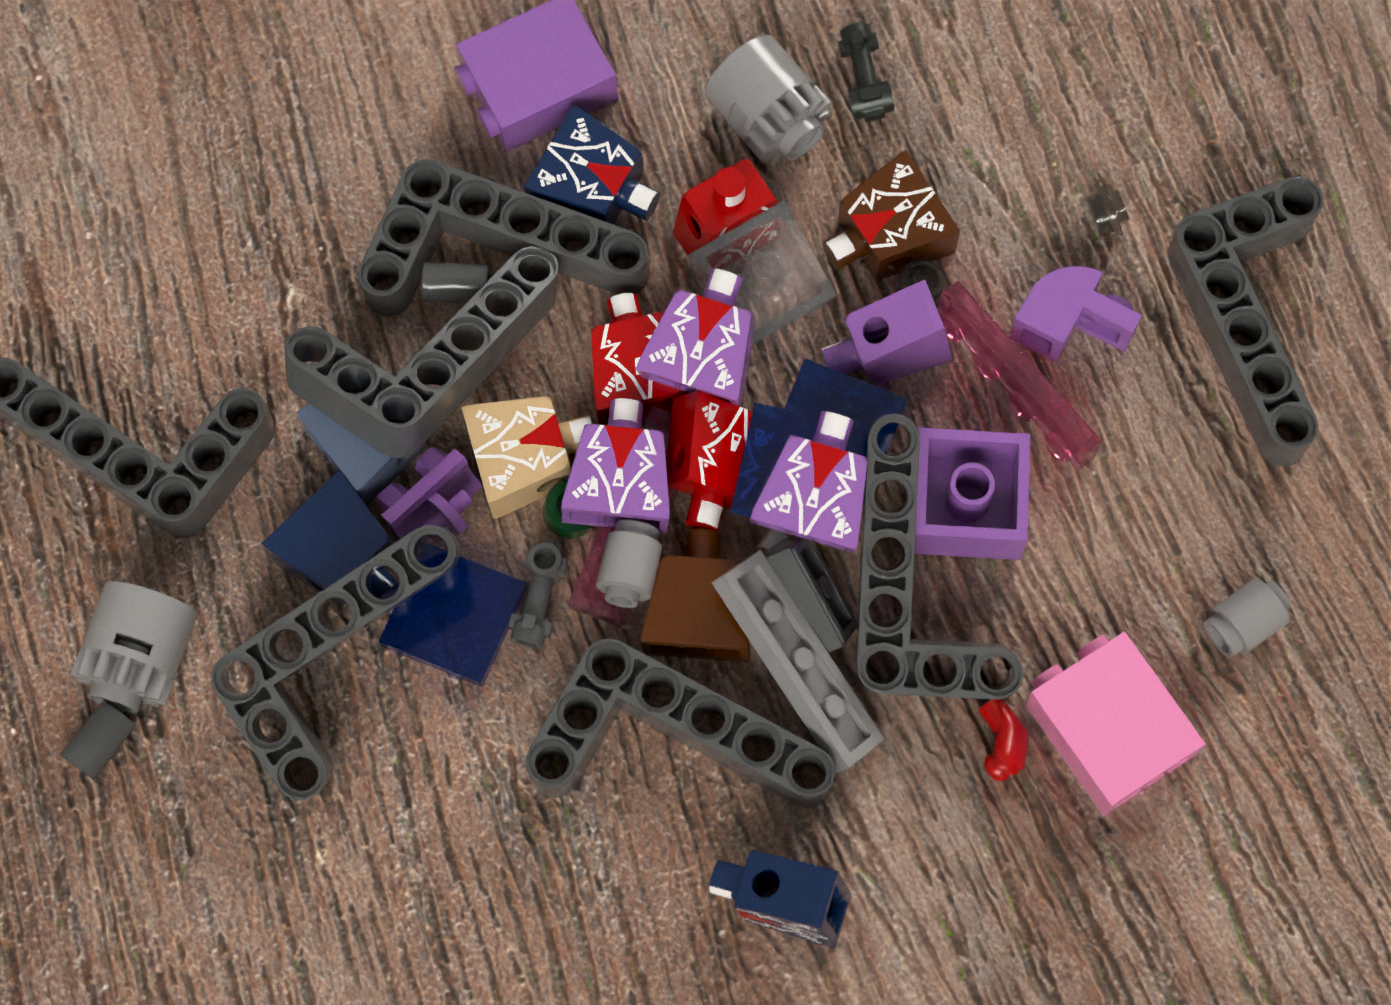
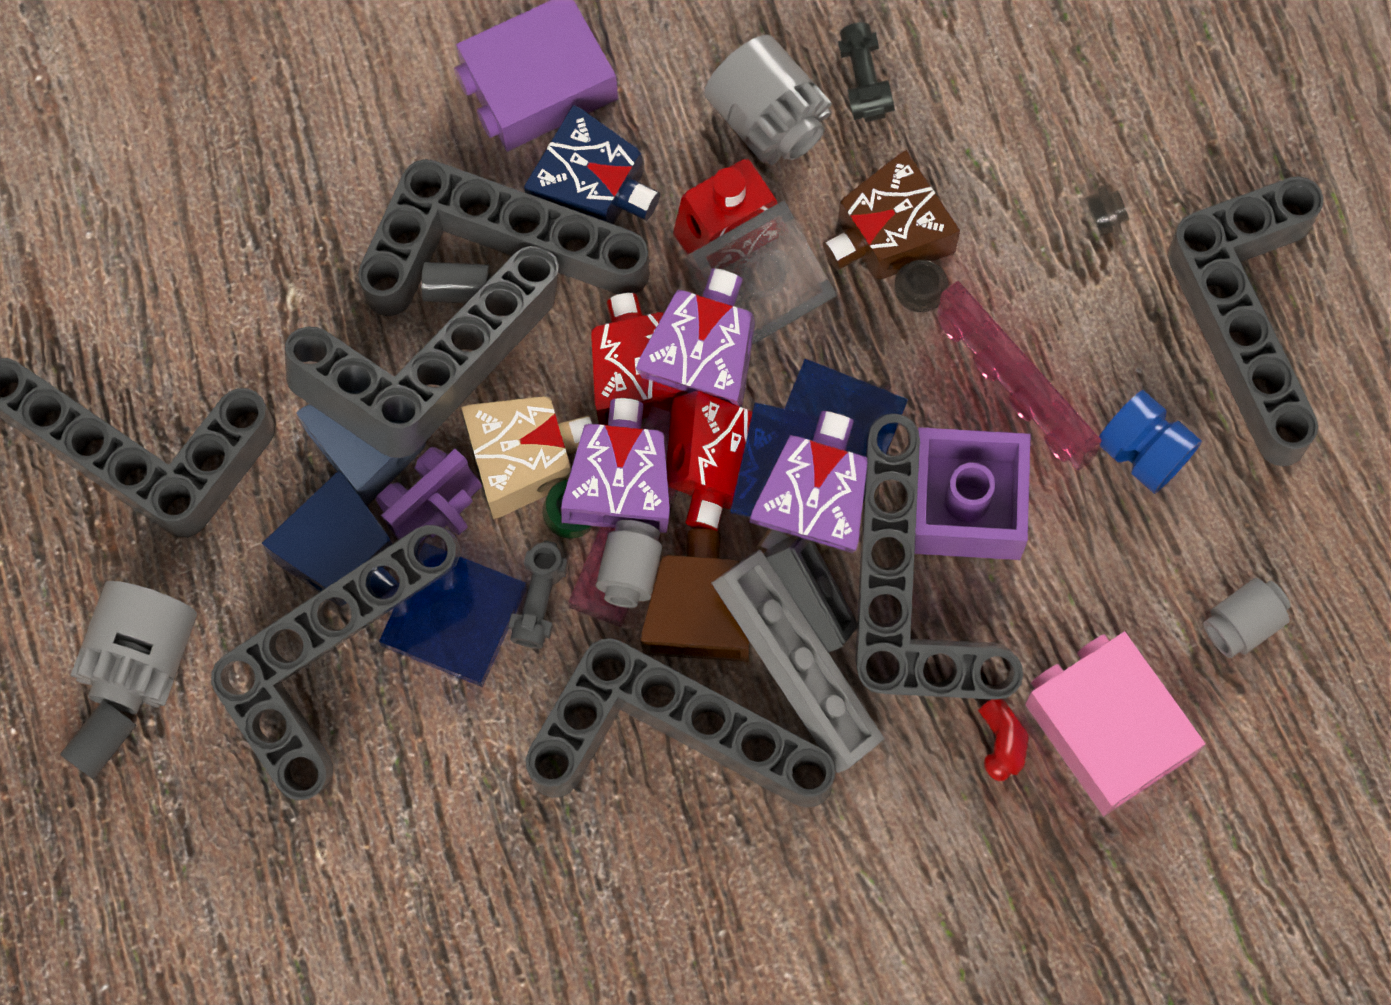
(806, 905): dark blue torso -> none
(892, 337): medium lavender torso -> none
(1071, 301): medium lavender brick -> none
(1148, 441): none -> blue wheel

